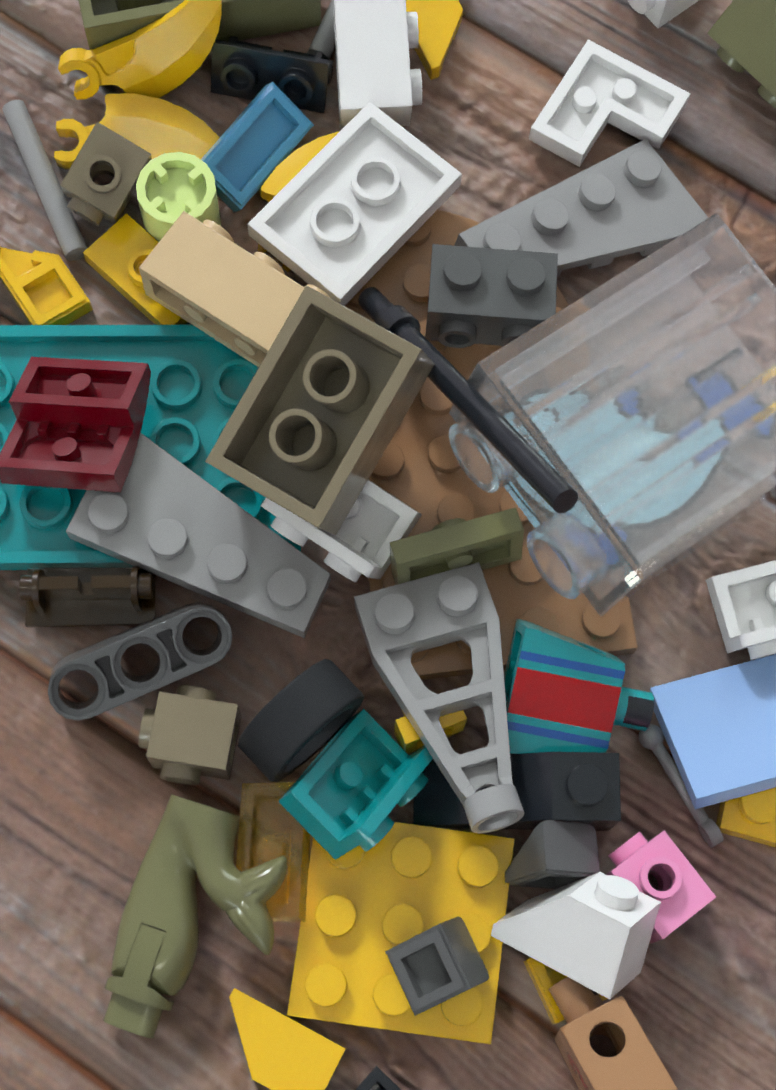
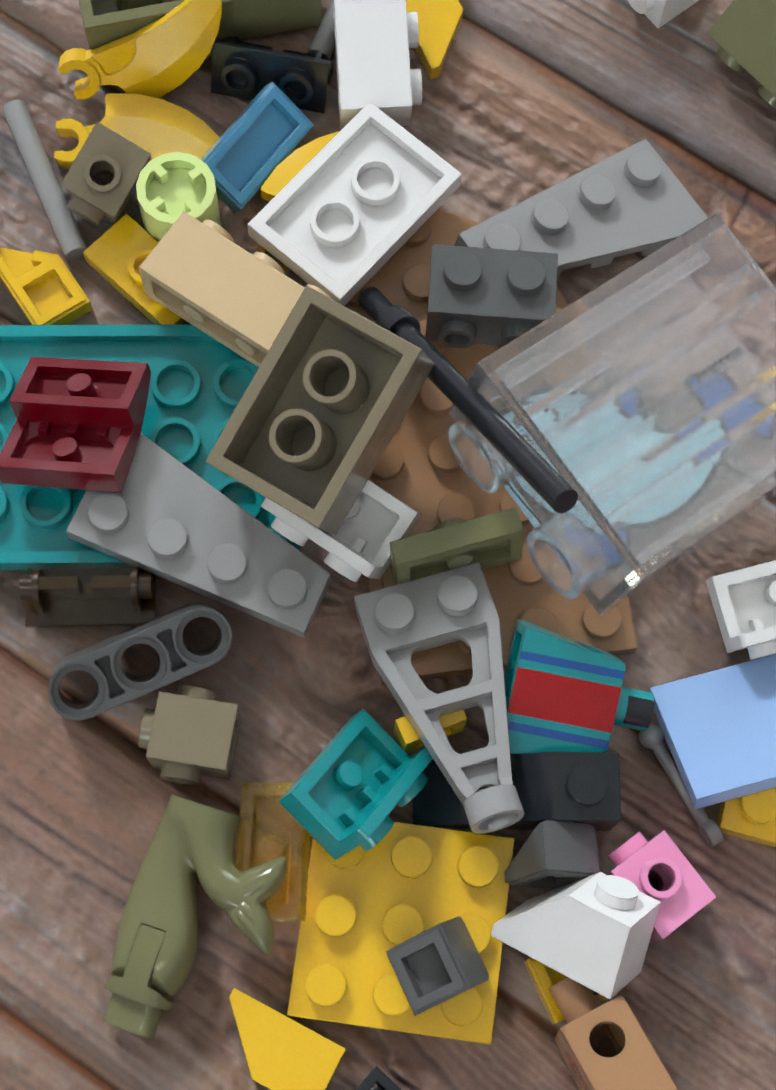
(300, 720): black tyre -> none
(603, 91): white plate -> none

